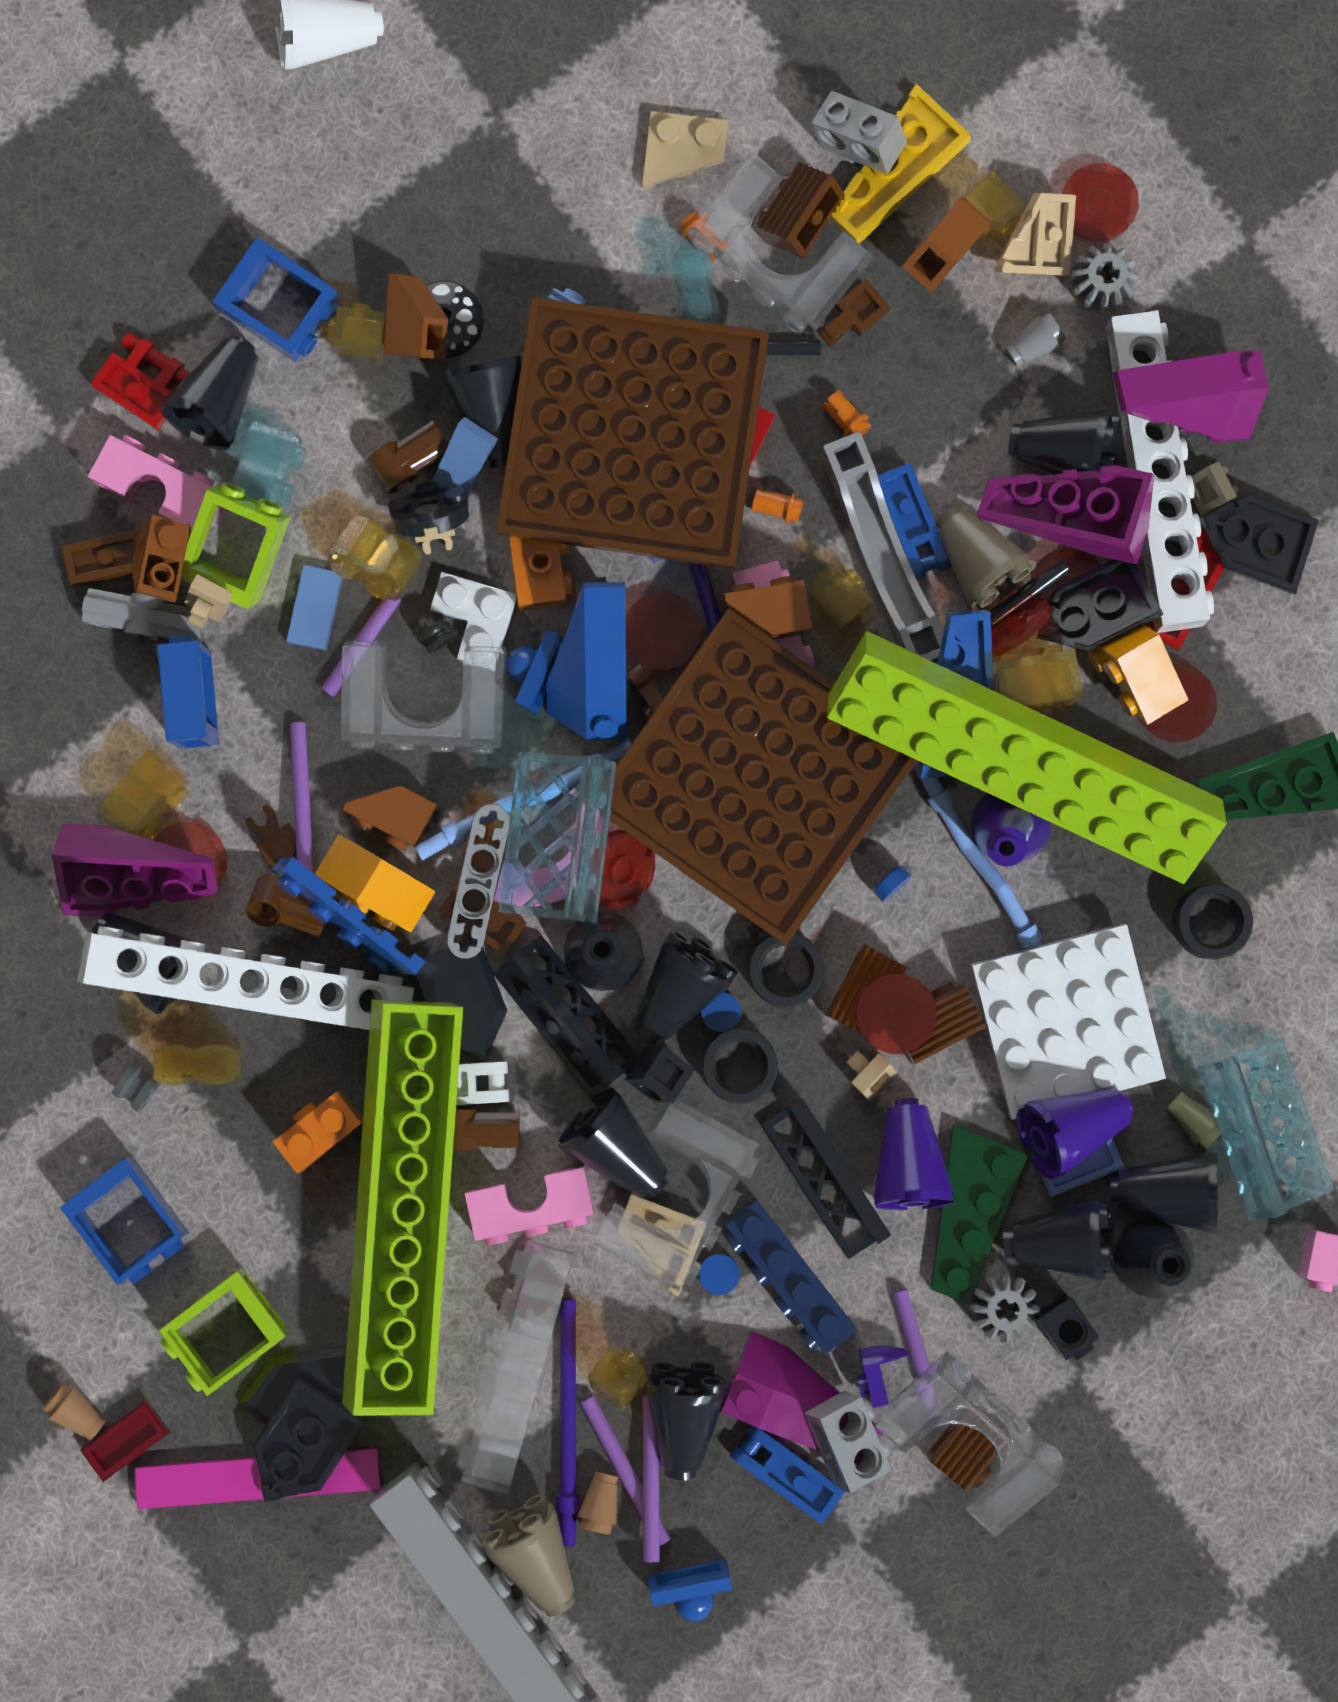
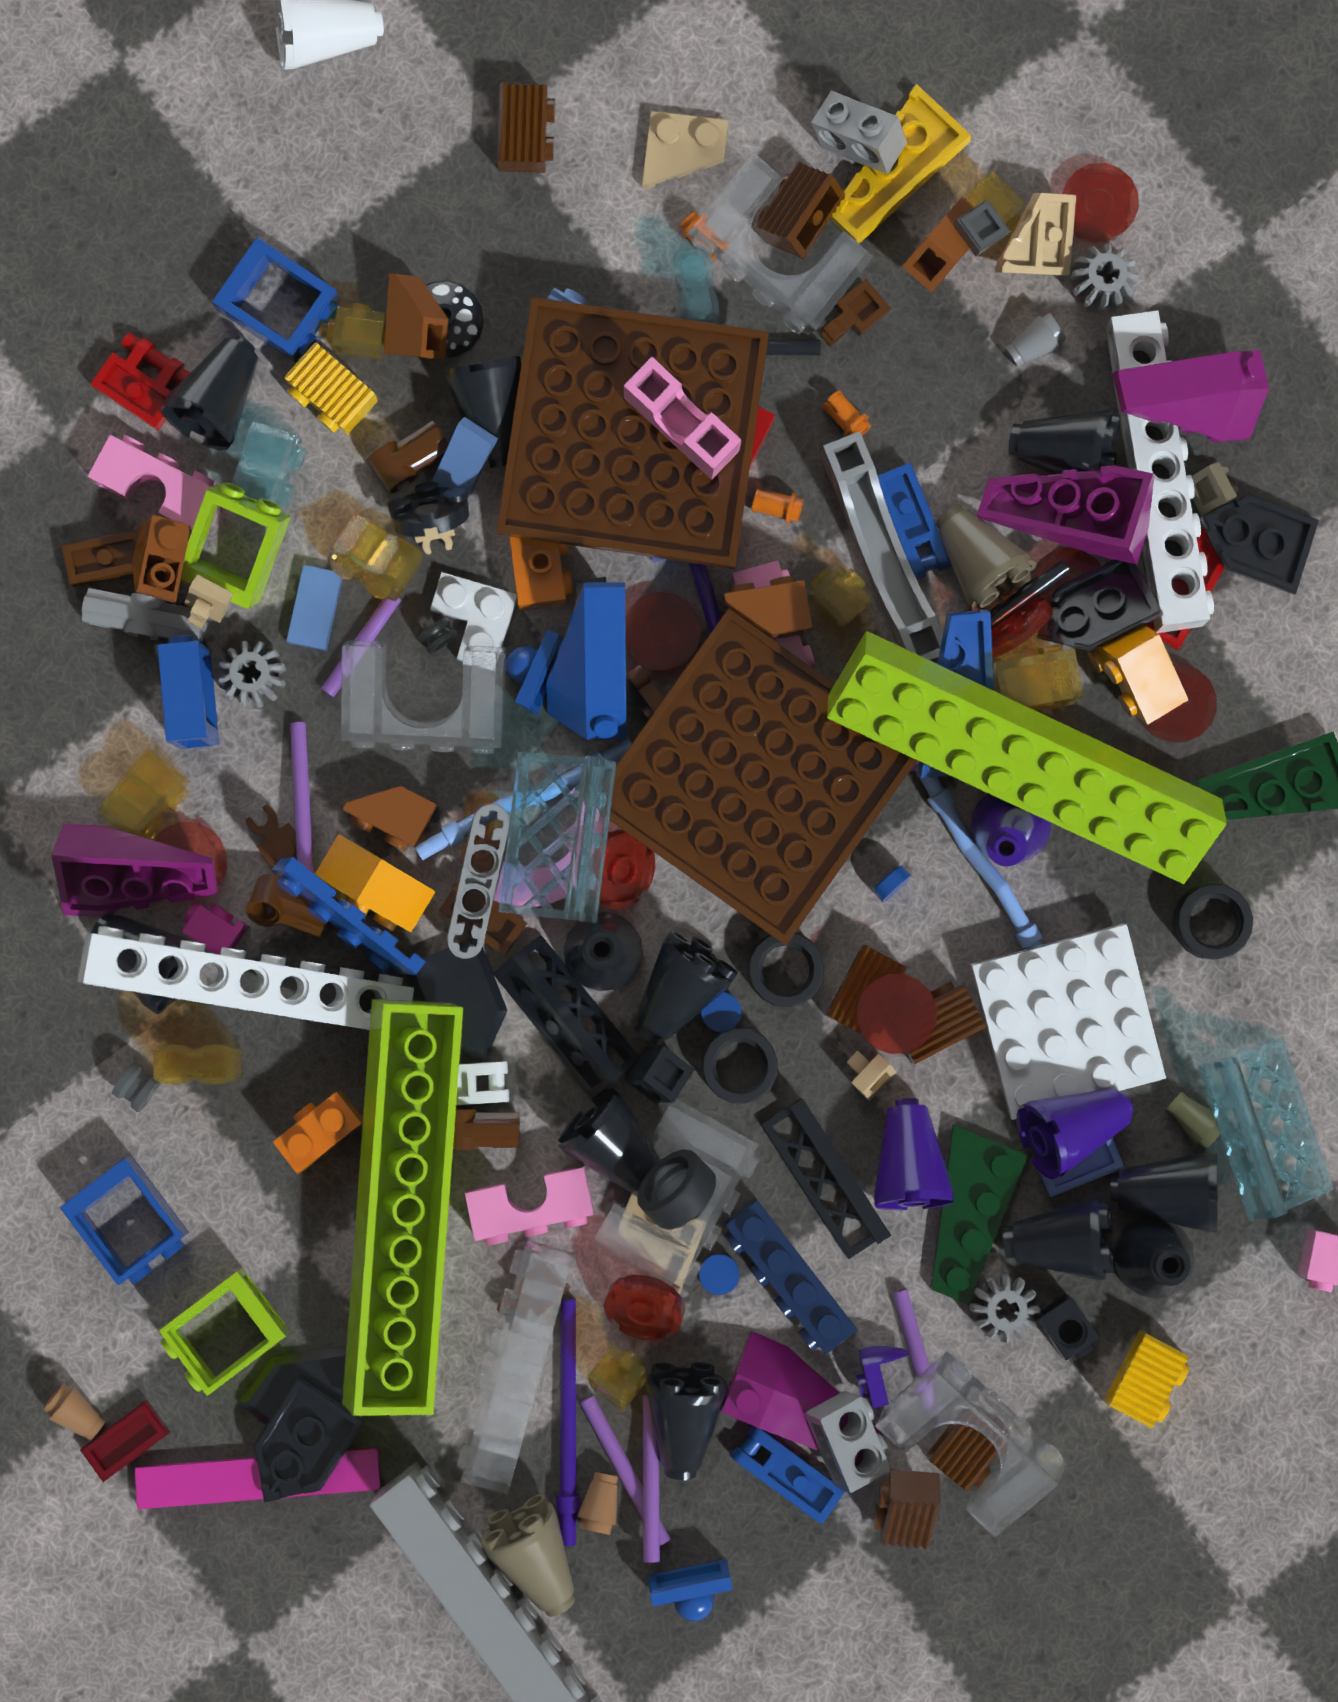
(213, 927): none -> dark pink brick
(240, 684): none -> light grey gear
(330, 389): none -> yellow brick
(523, 128): none -> reddish brown brick
(644, 1307): none -> clear red tile
(668, 409): none -> bright pink arch
(676, 1189): none -> black tyre
(907, 1508): none -> reddish brown brick
(981, 227): none -> dark grey tile
(1147, 1379): none -> yellow brick

